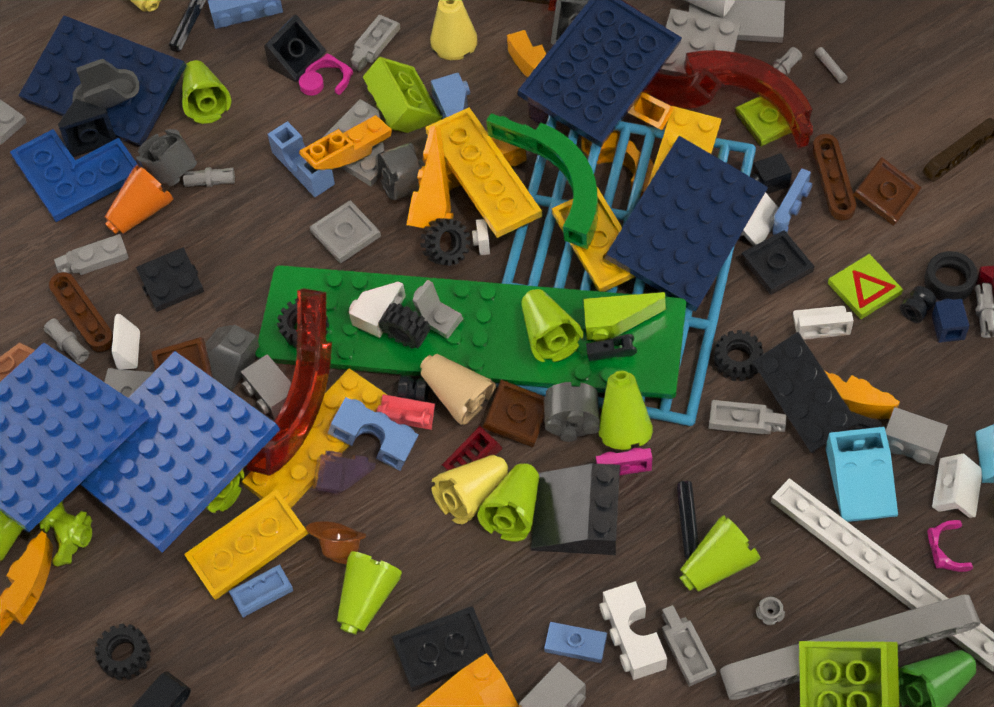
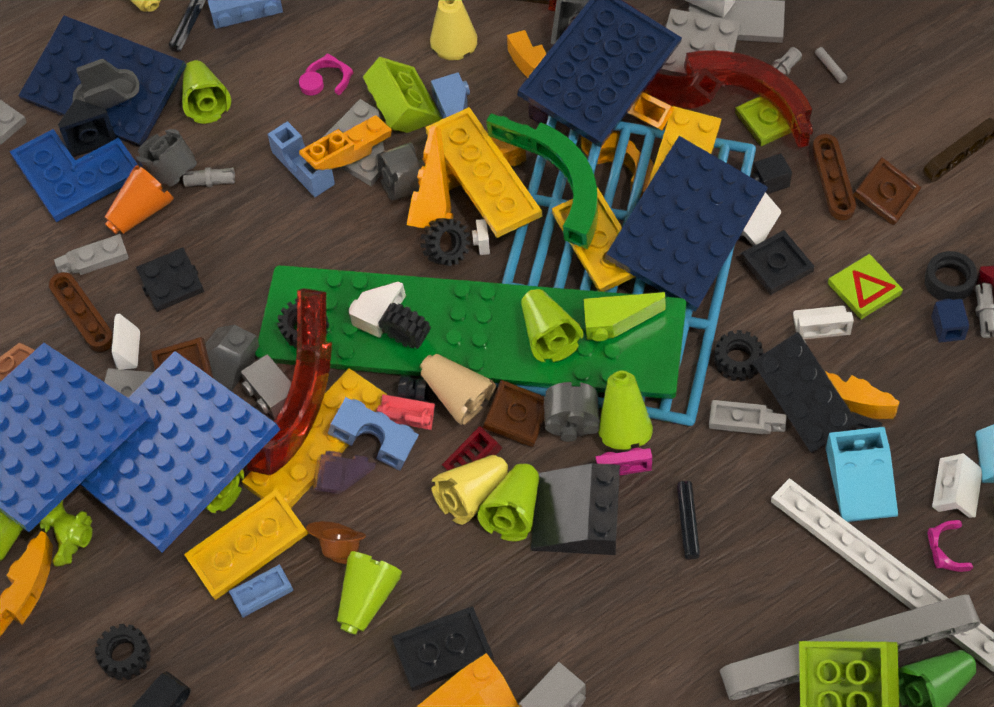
(66, 341): light grey pin -> none
(293, 49): black slope -> none
(345, 231): light grey plate -> none
(373, 41): light grey hinge -> none
(439, 316): light grey bracket -> none
(575, 642): medium blue plate -> none
(605, 348): black bar -> none
(640, 653): white arch -> none
(686, 647): light grey hinge -> none
(718, 556): lime cone -> none
(770, 603): light grey plate -> none
(792, 201): medium blue plate -> none
(915, 436): light grey brick -> none
(916, 306): black wheel -> none

